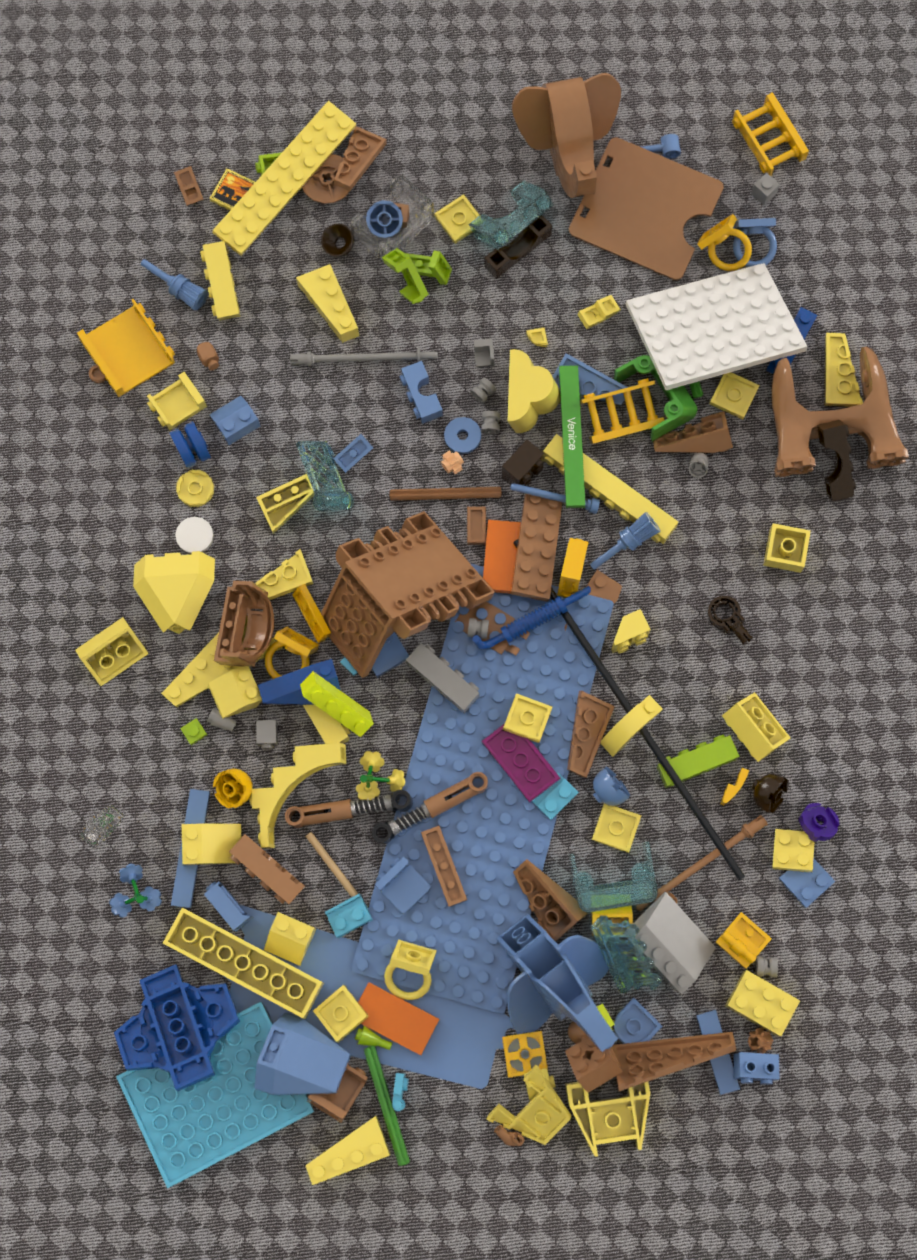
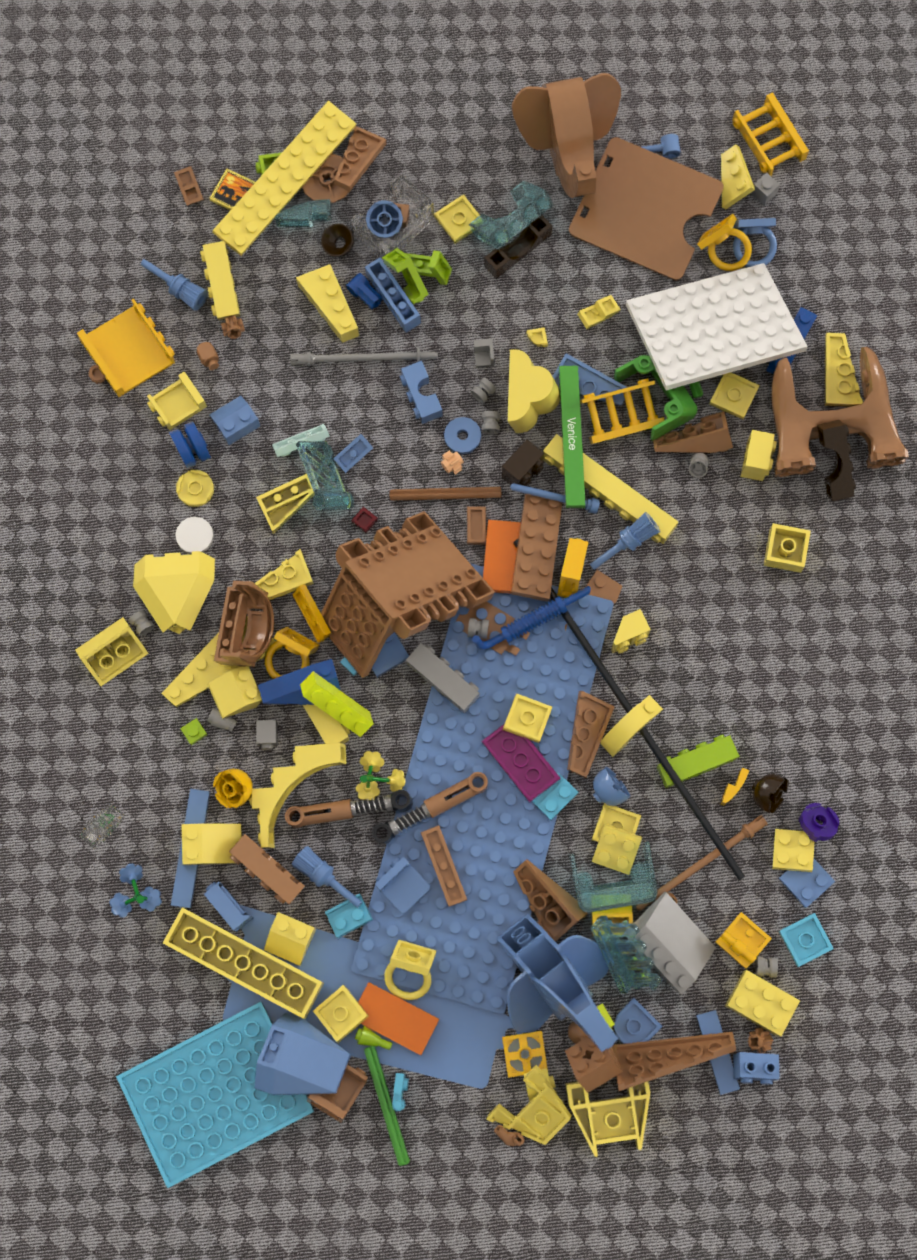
(141, 623): none -> light grey wheel
(177, 1027): blue plate -> none
(232, 327): none -> medium nougat gear
(288, 445): none -> light aqua plate
(304, 214): none -> clear light blue slope
(321, 873): none -> medium blue piece
(331, 864): tan bar -> none
(355, 1150): light yellow wedge -> none
(361, 288): none -> blue piece
(364, 519): none -> dark red tile
(393, 295): none -> medium blue brick
(616, 849): none -> light yellow plate
(726, 624): dark brown pin -> none
(735, 177): none -> light yellow wing
(755, 727): light yellow slope -> none
(758, 455): none -> light yellow brick
(806, 940): none -> medium azure plate

